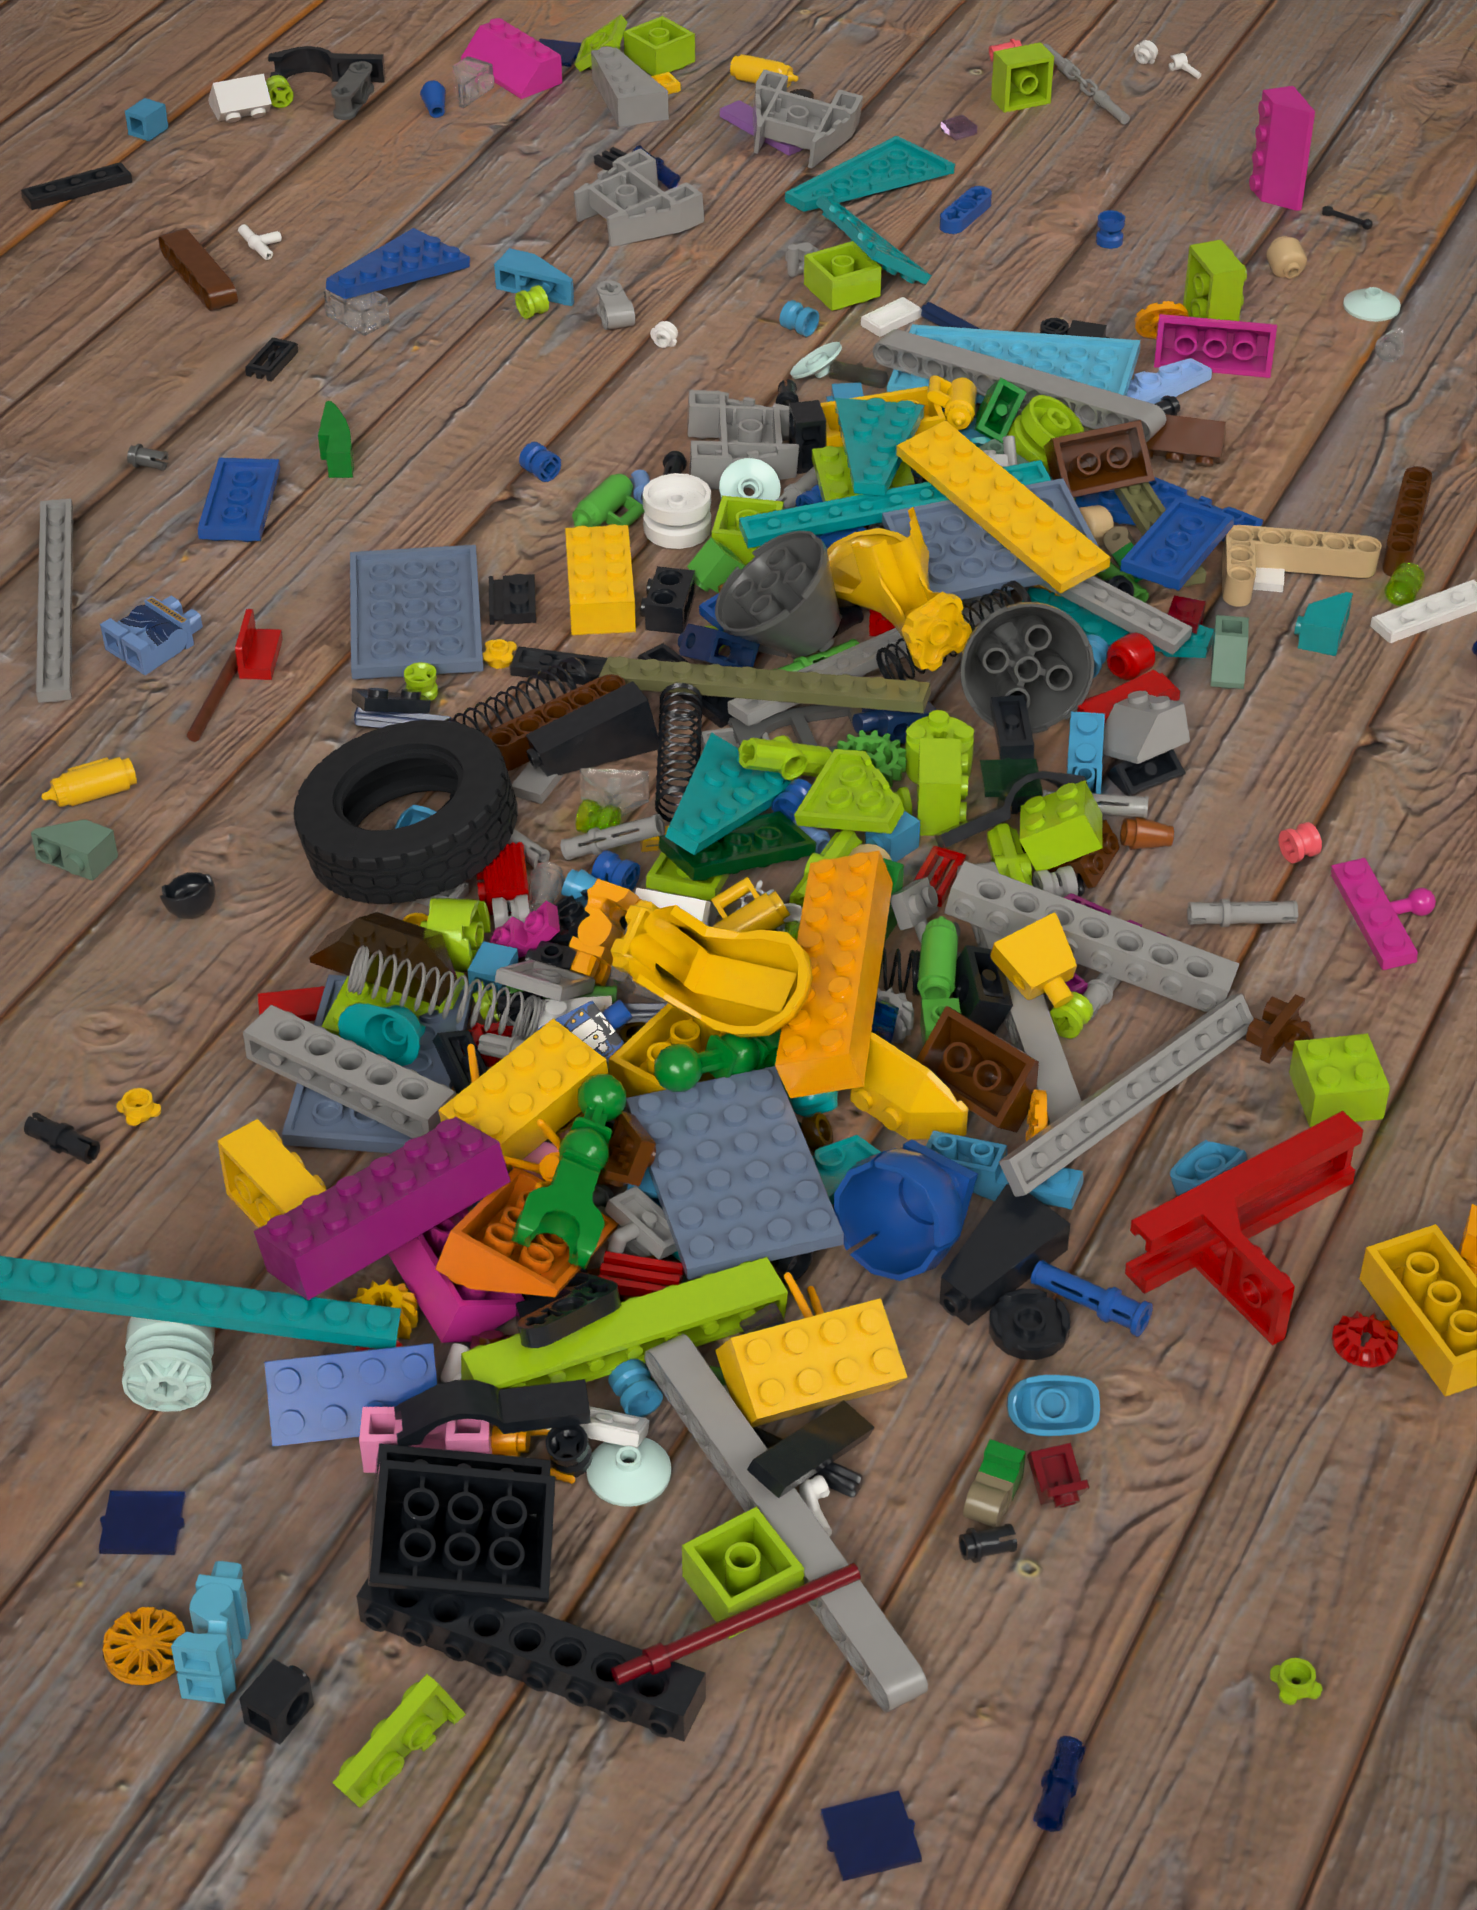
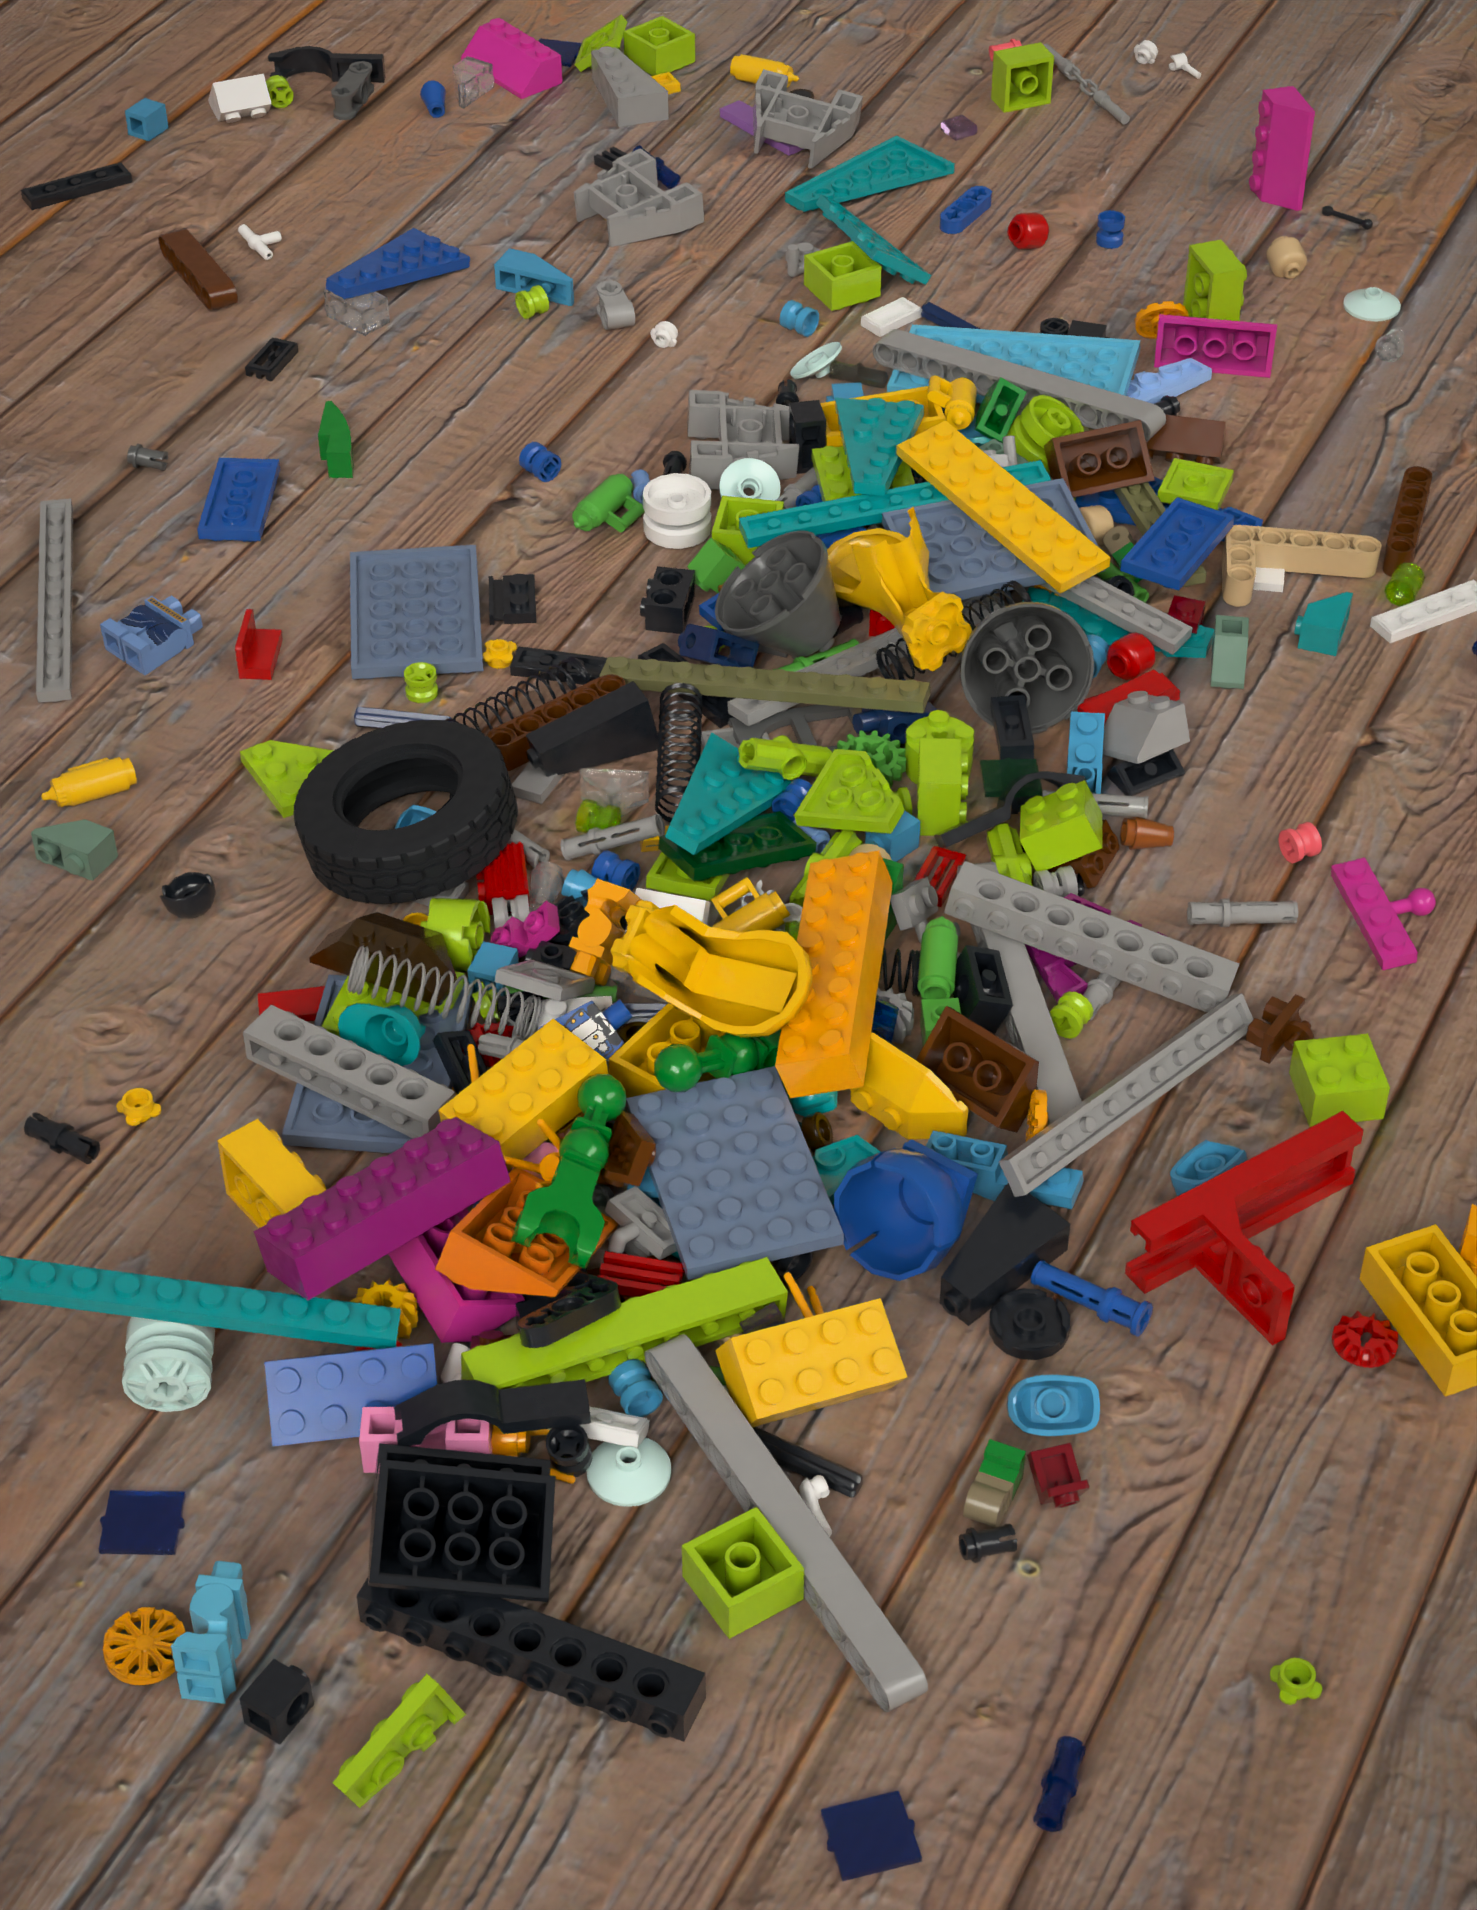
(213, 698): copper bar -> none
(281, 770): none -> lime plate
(383, 701): black wing -> none
(600, 580): yellow brick -> none
(659, 1656): dark red bar -> none
(810, 1449): black tile -> none
(1028, 230): none -> red head
(1038, 960): yellow torso -> none
(1196, 483): none -> lime plate

